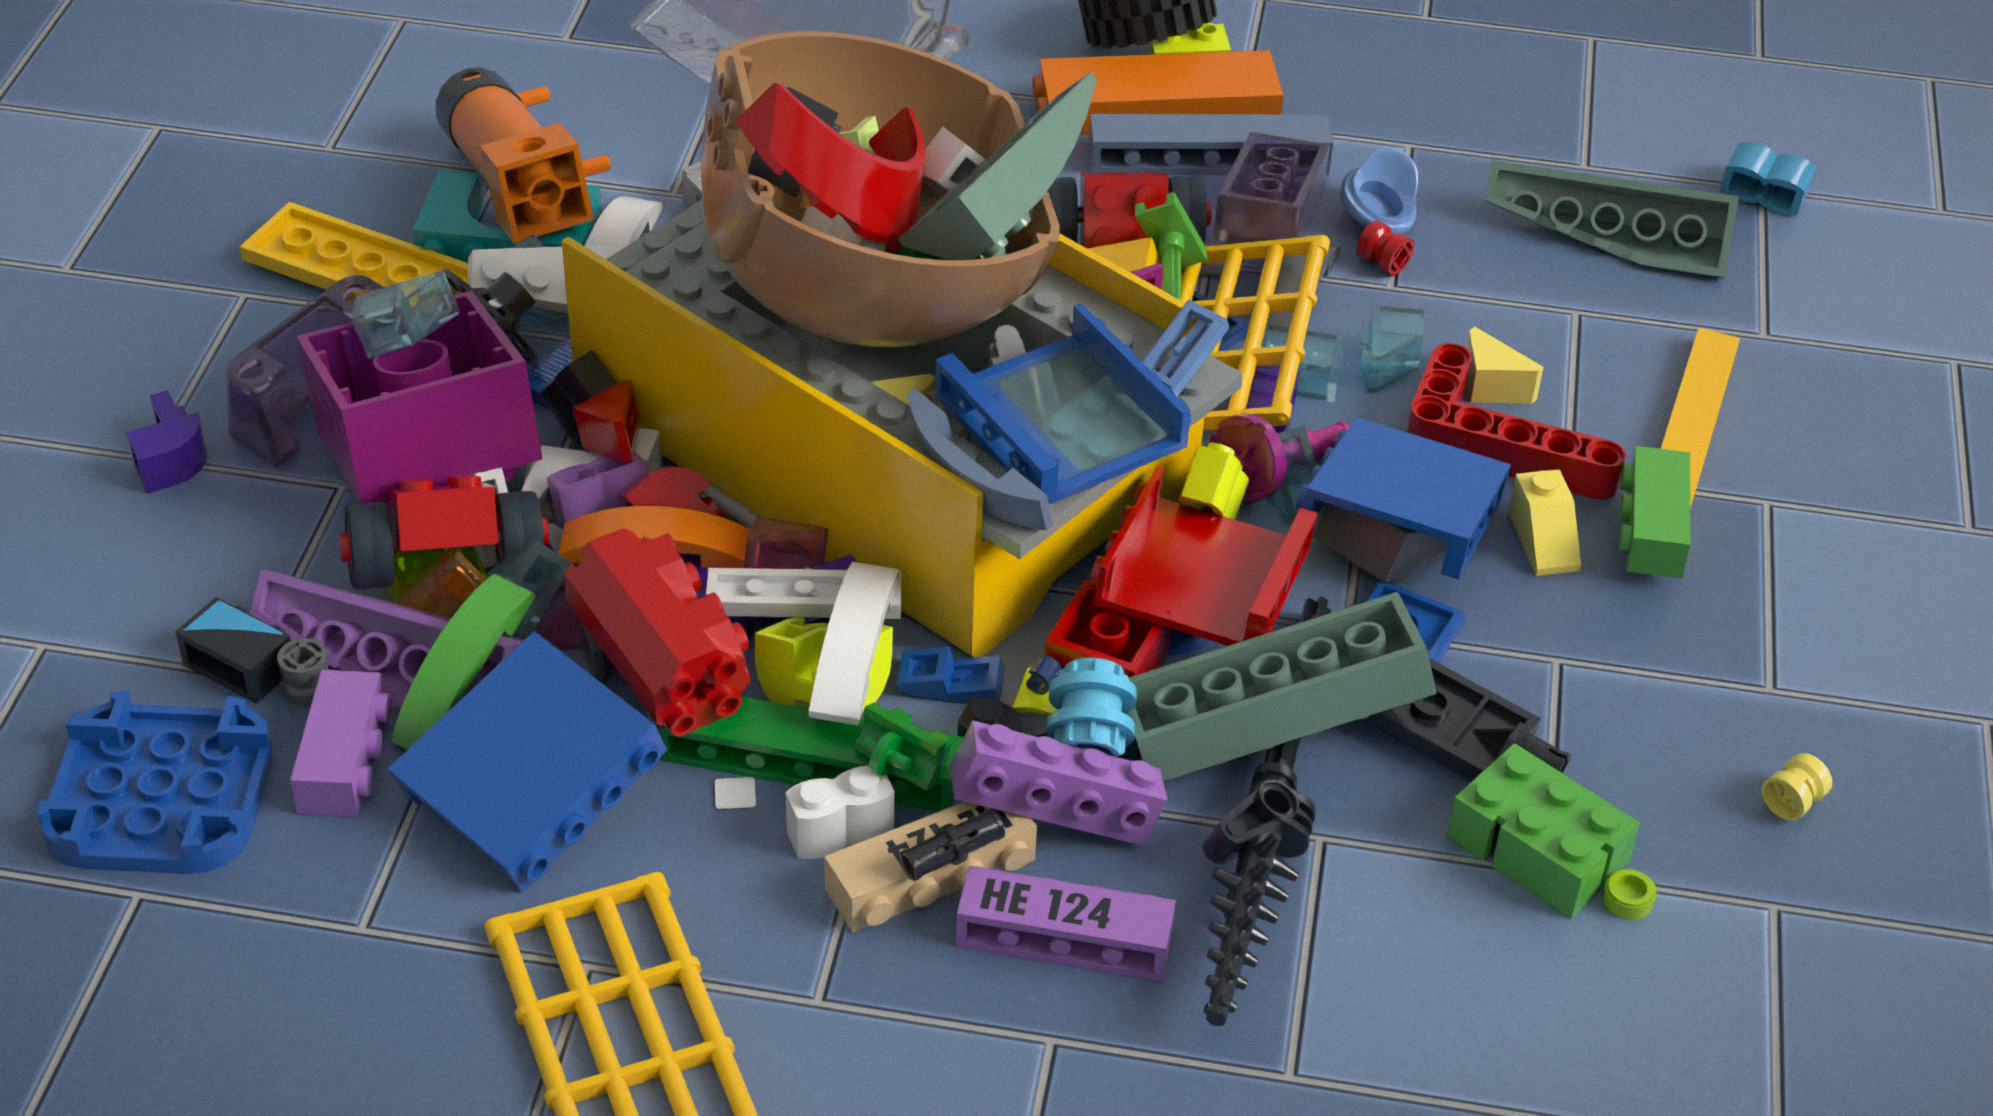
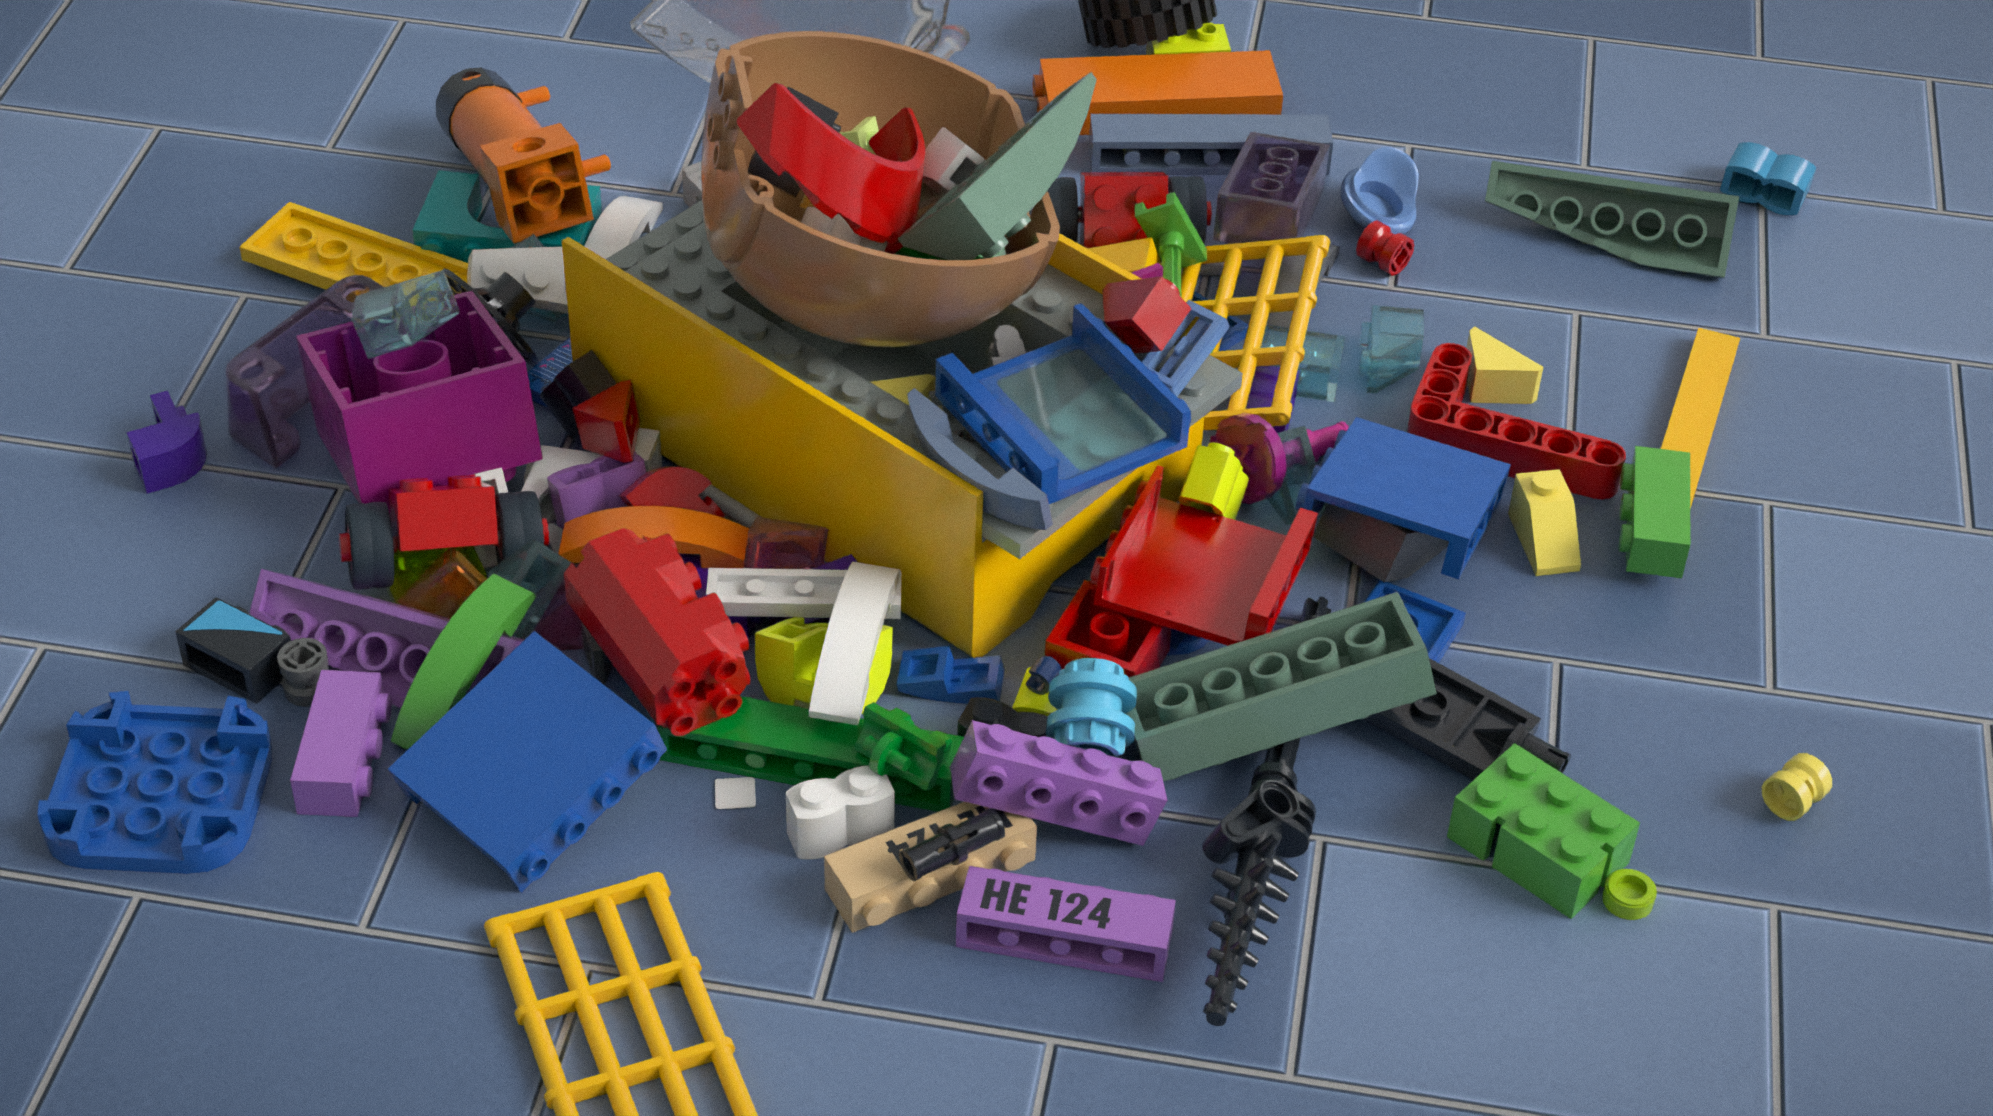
(1144, 312): none -> red slope

